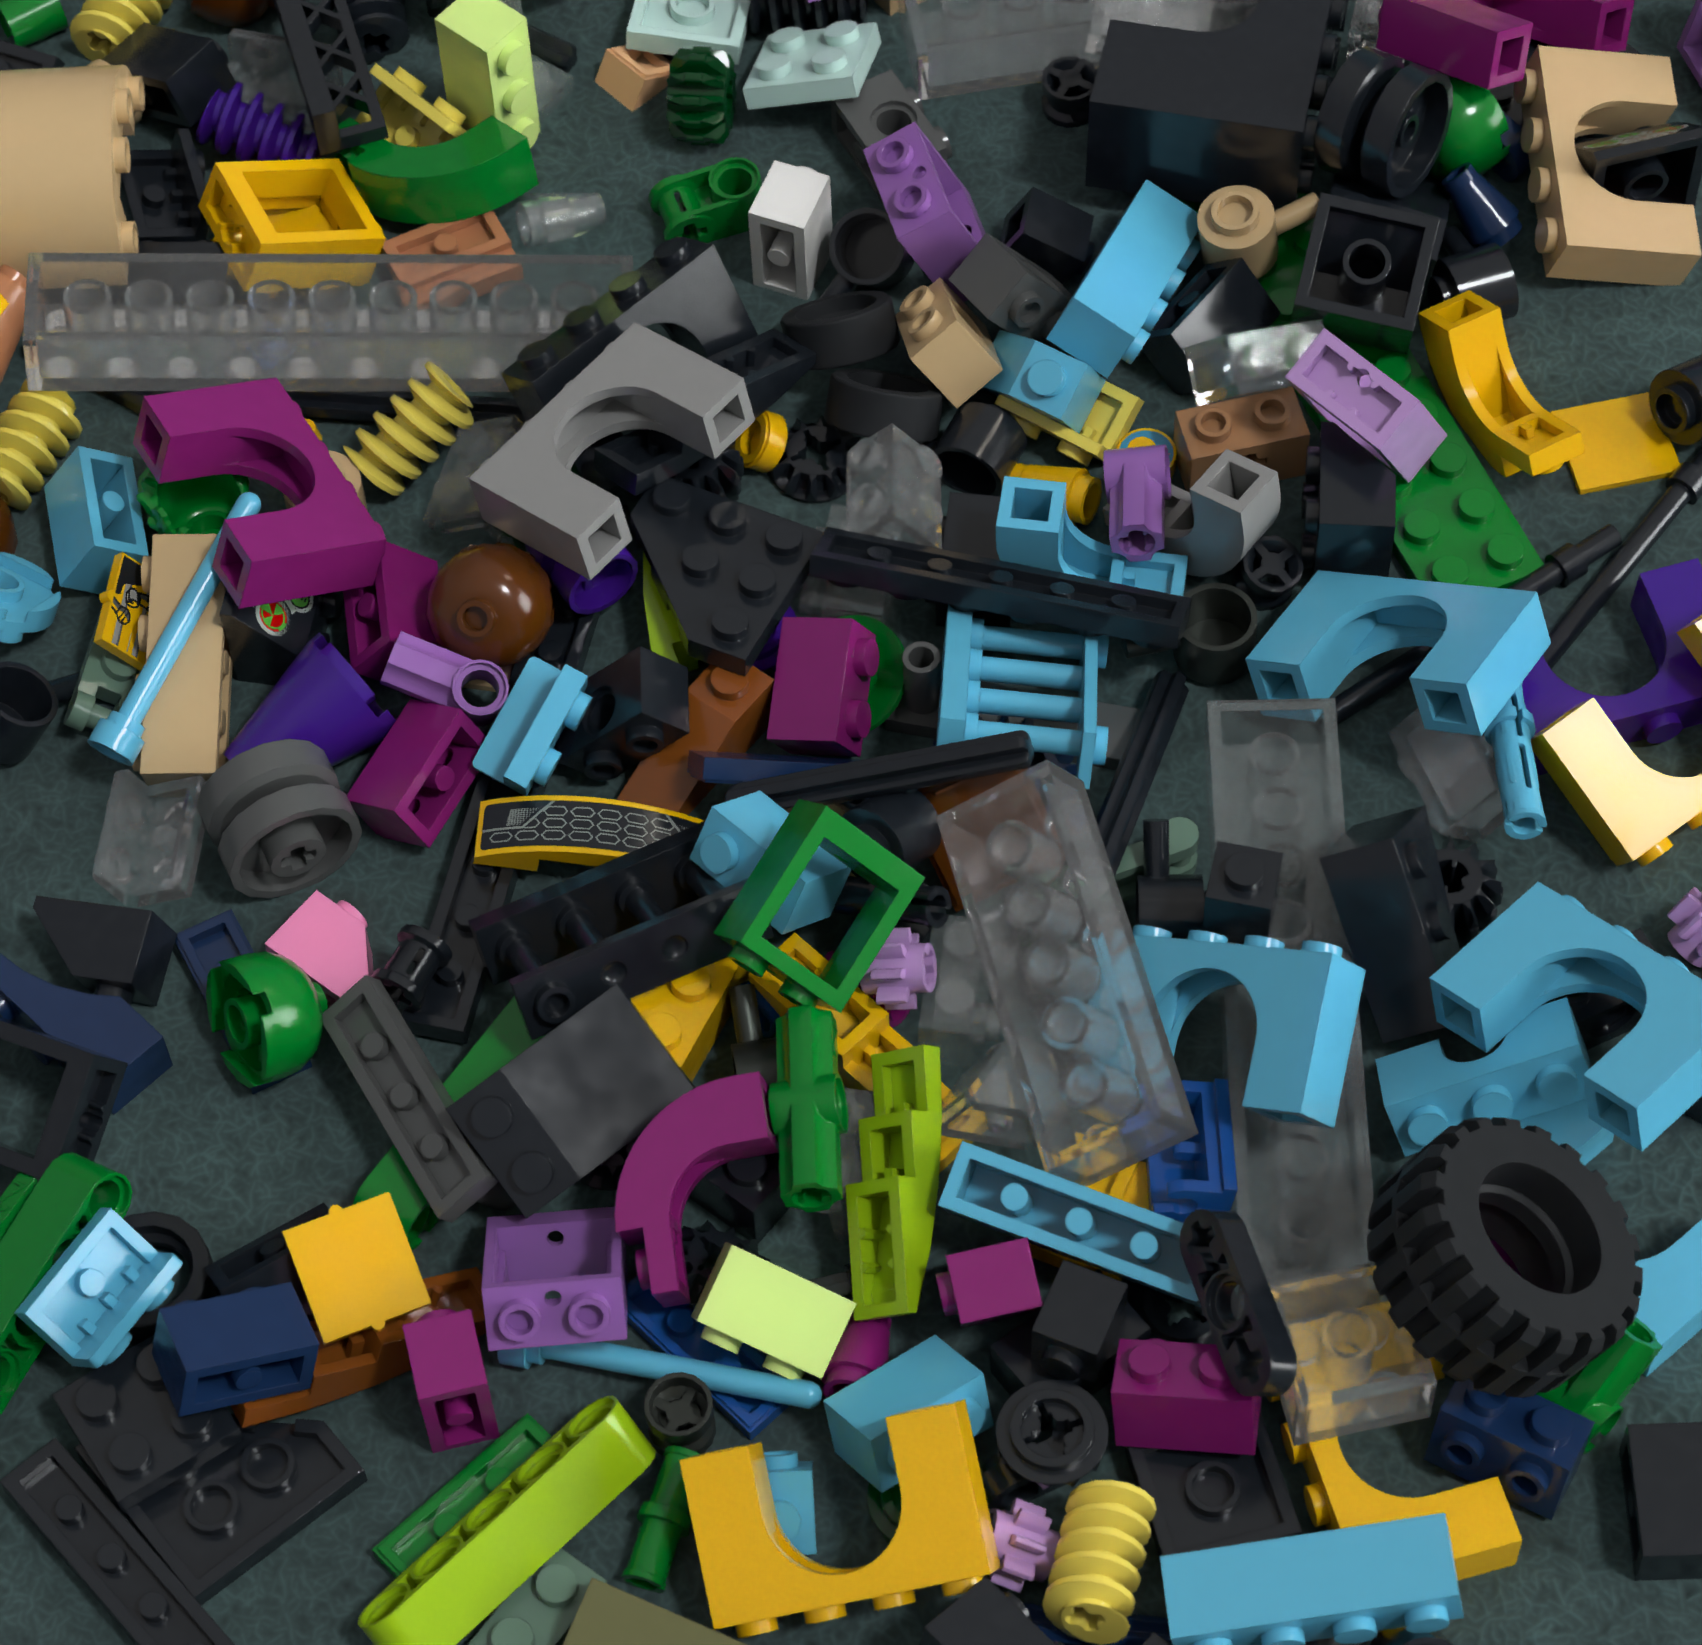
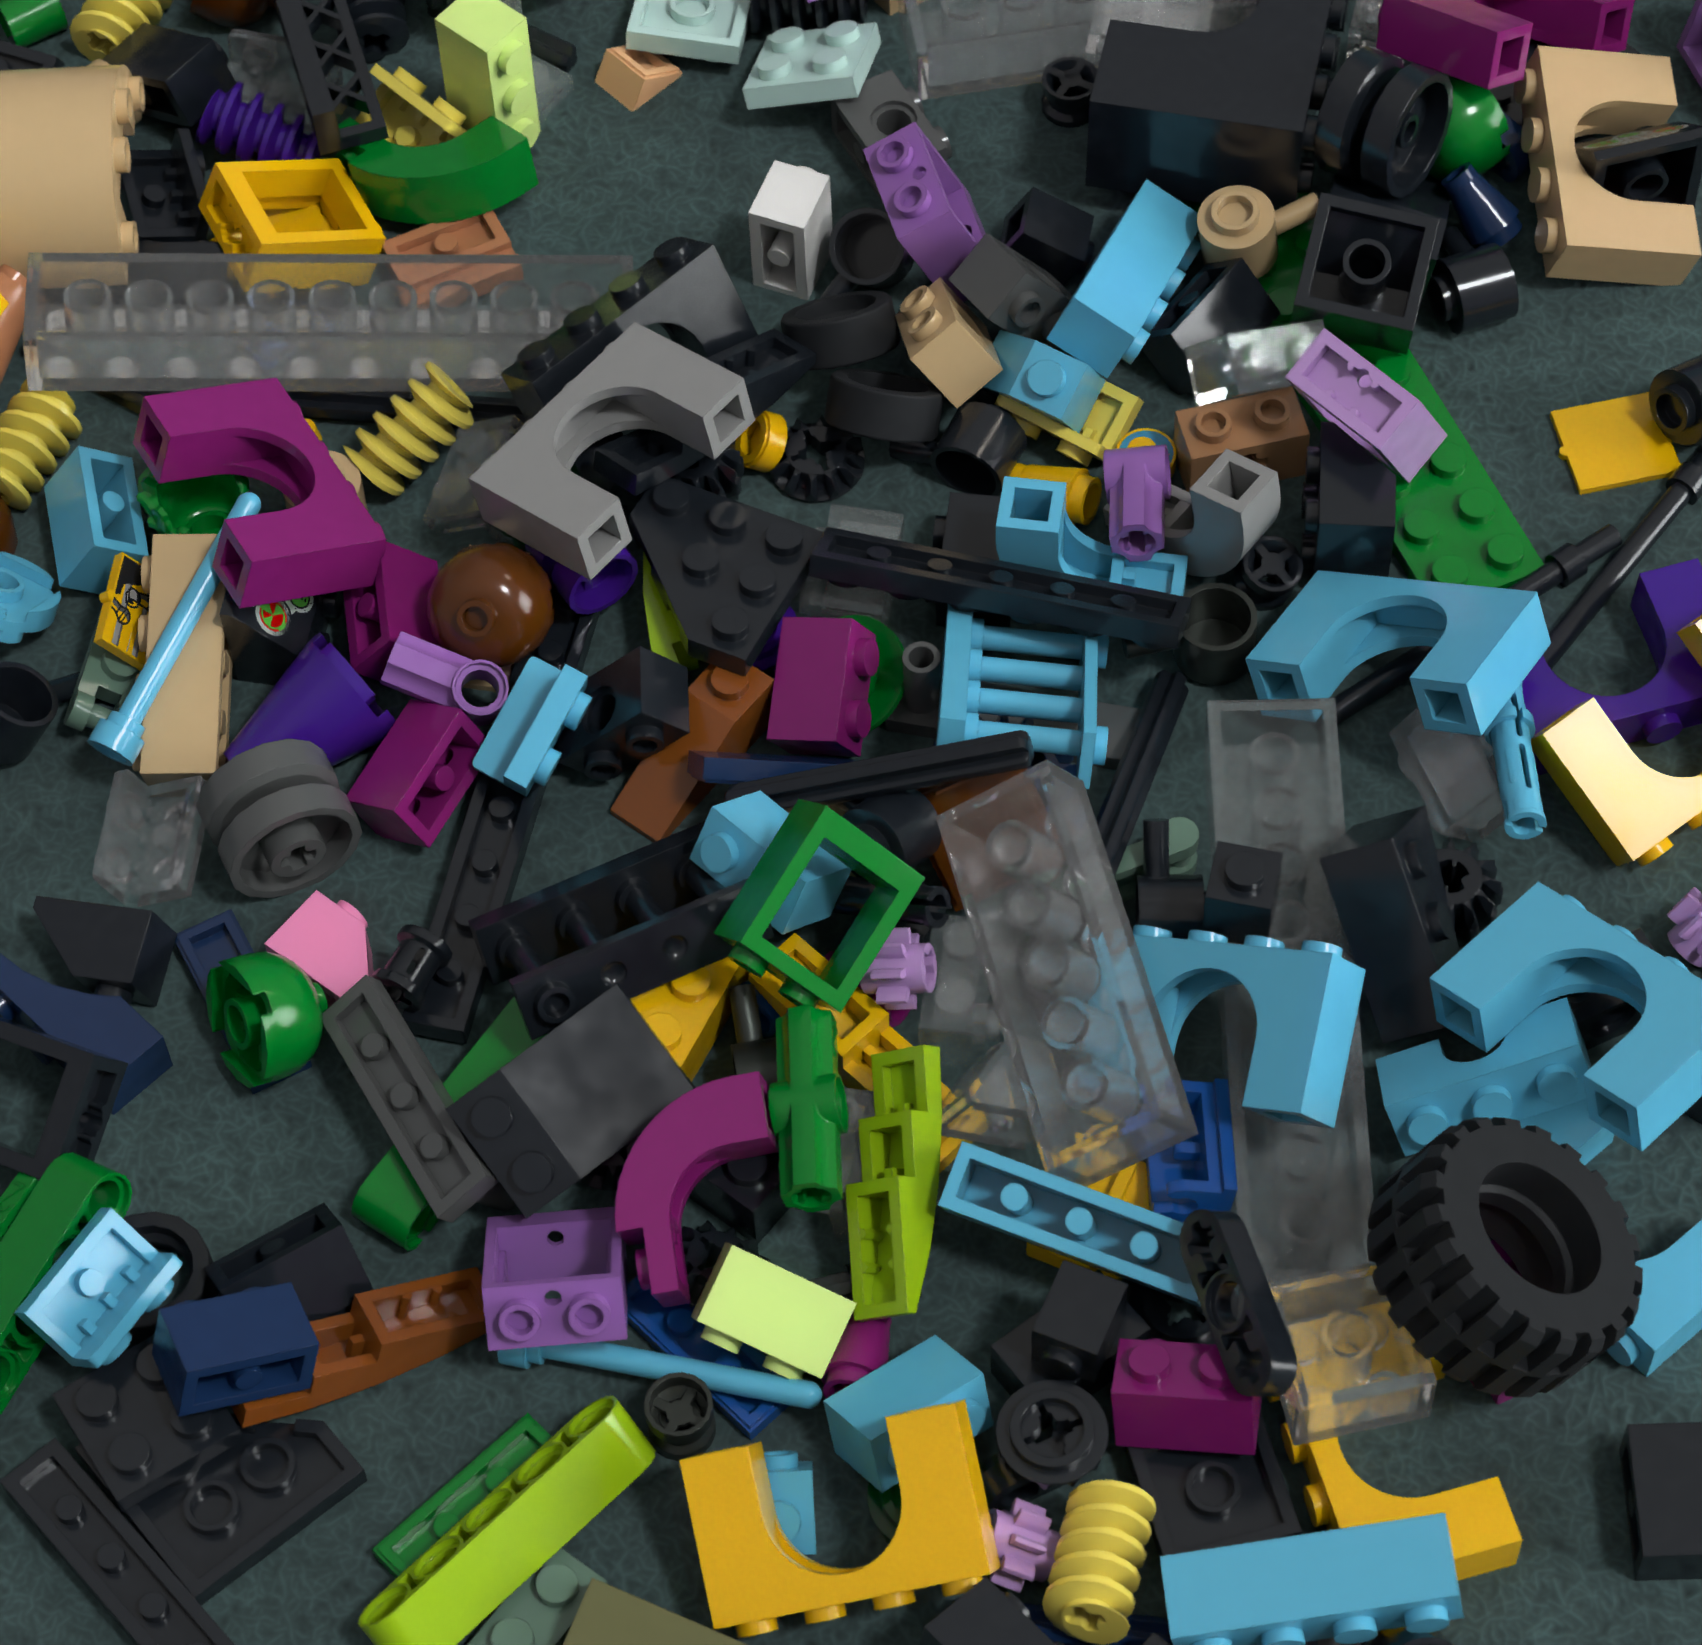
(356, 1268): yellow piece -> none
(450, 1379): magenta brick -> none
(558, 217): clear cone -> none
(568, 829): slope -> none
(663, 1524): green pin -> none
(701, 95): dark green gear -> none
(711, 201): green piece -> none
(894, 488): clear bracket -> none
(990, 1283): magenta brick -> none
(1487, 394): yellow arch -> none
(1520, 1439): dark blue brick -> none
(1606, 1381): green piece -> none

